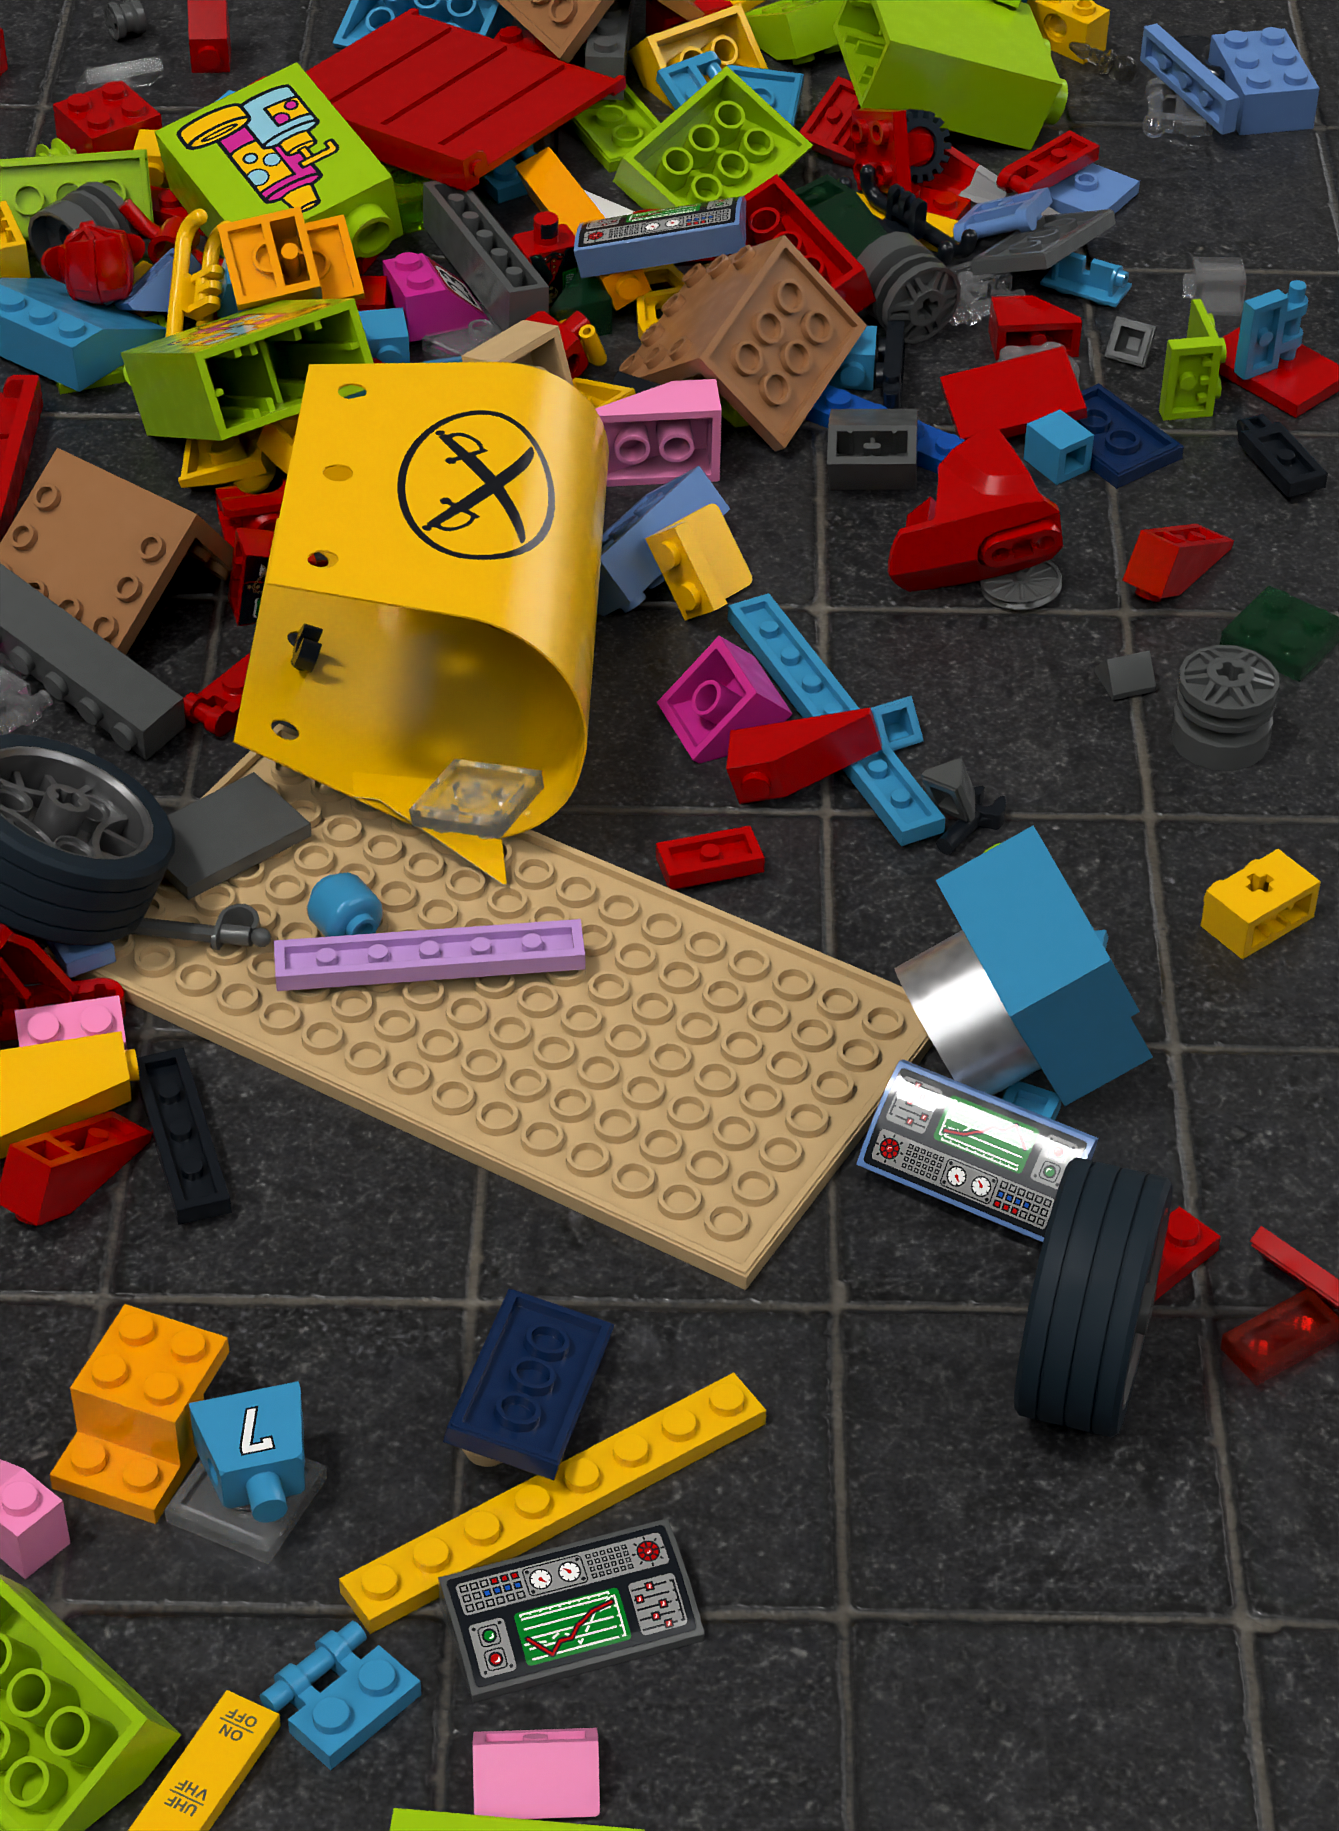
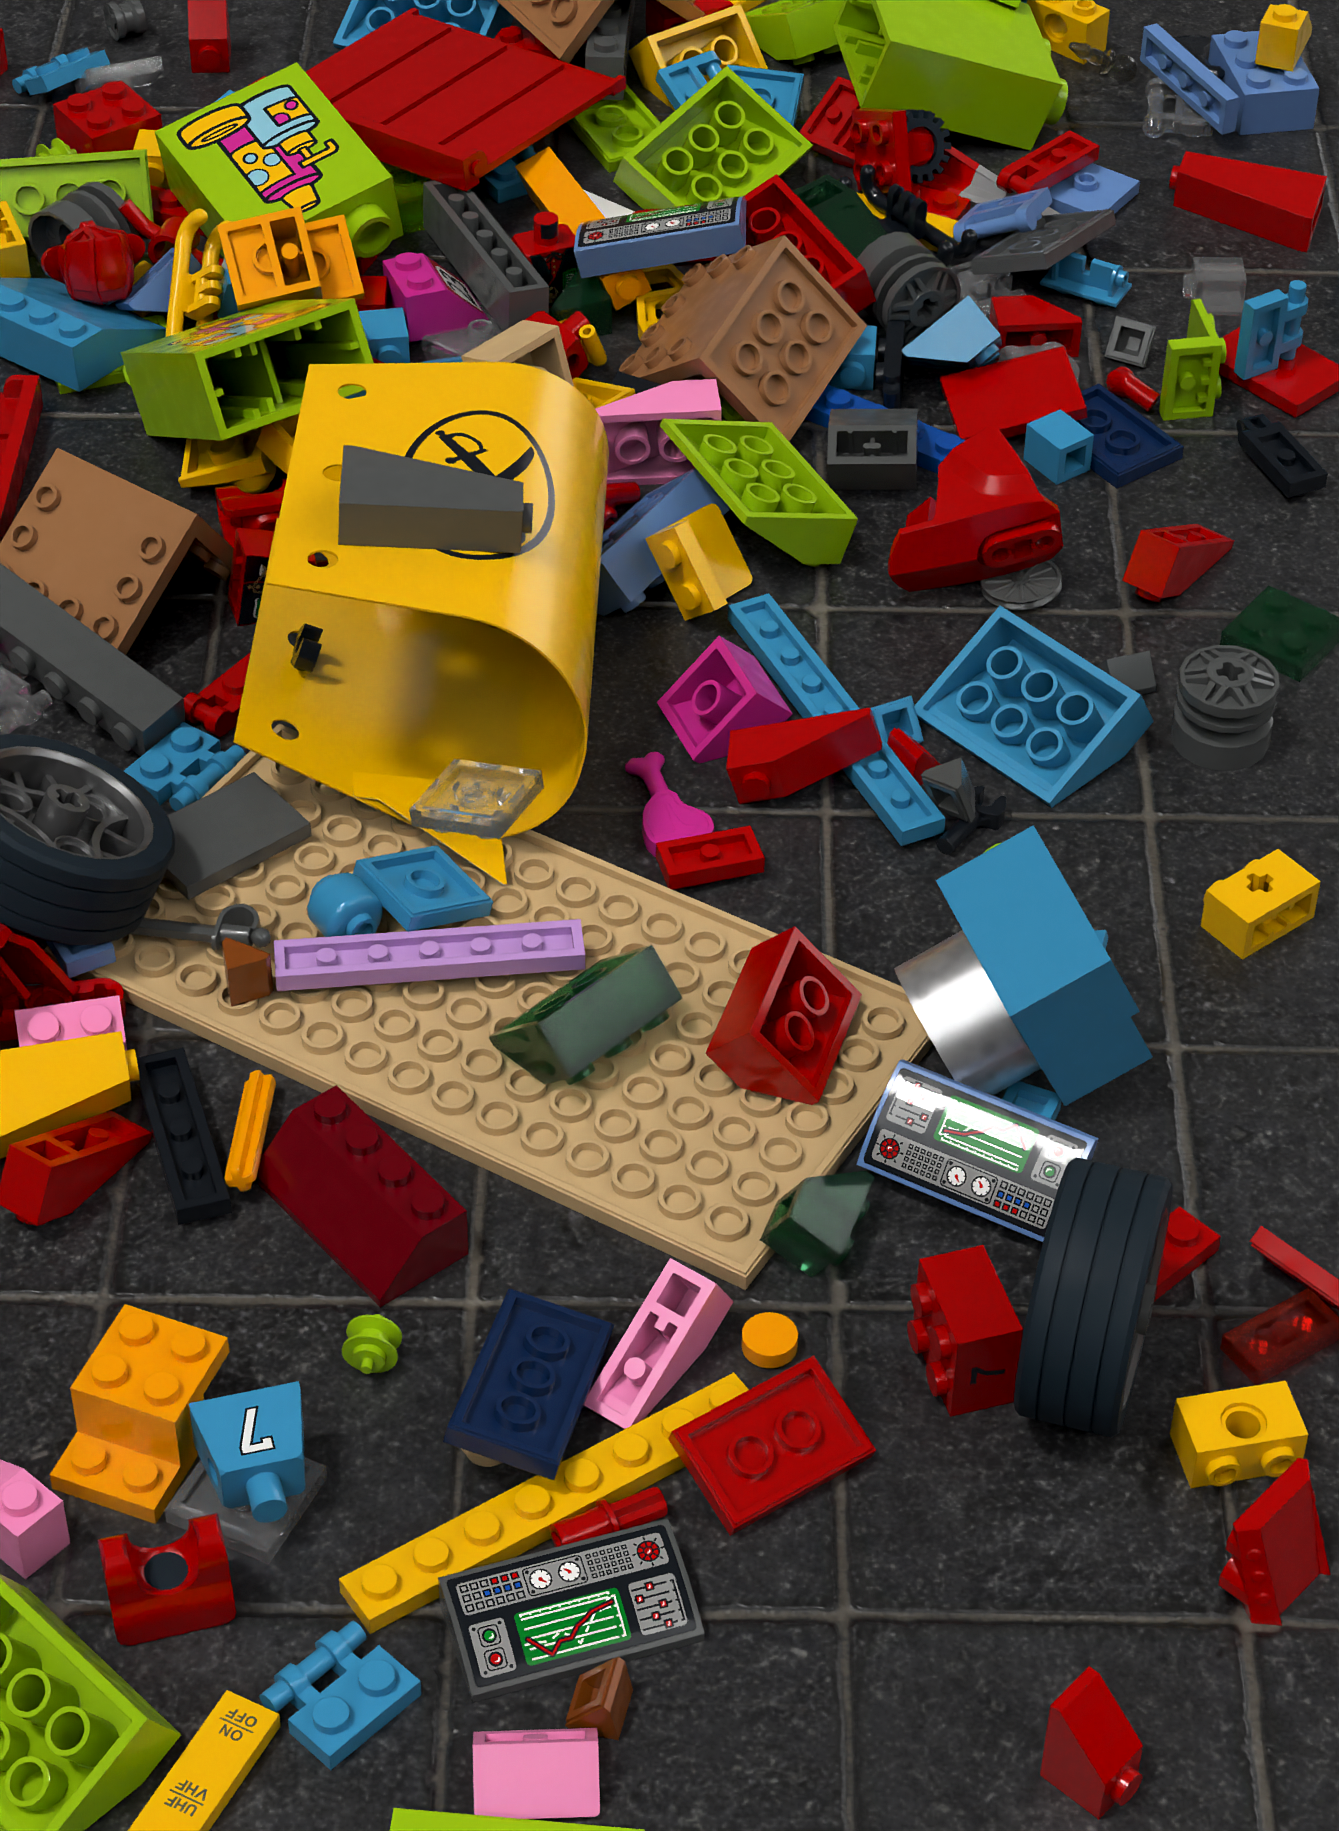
(59, 71): none -> dark azure plate
(169, 1586): none -> red piece
(175, 761): none -> dark azure plate
(246, 972): none -> dark orange slope
(250, 1131): none -> light orange axle
(362, 1197): none -> dark red slope
(372, 1343): none -> lime wheel
(423, 888): none -> dark azure tile
(427, 505): none -> dark grey slope
(590, 1017): none -> clear green slope
(601, 1699): none -> dark orange slope
(612, 1517): none -> red axle
(619, 494): none -> red arm
(659, 1344): none -> bright pink slope
(665, 814): none -> dark pink piece
(768, 486): none -> lime slope
(769, 1340): none -> light orange tile
(771, 1445): none -> red tile
(784, 1020): none -> red slope
(816, 1219): none -> clear green slope
(911, 753): none -> red slope
(956, 341): none -> dark azure slope
(965, 1330): none -> red brick
(1033, 709): none -> dark azure slope
(1091, 1747): none -> red slope
(1125, 385): none -> red arm
(1237, 1434): none -> yellow brick
(1251, 197): none -> red slope
(1276, 1547): none -> red slope
(1282, 36): none -> yellow slope

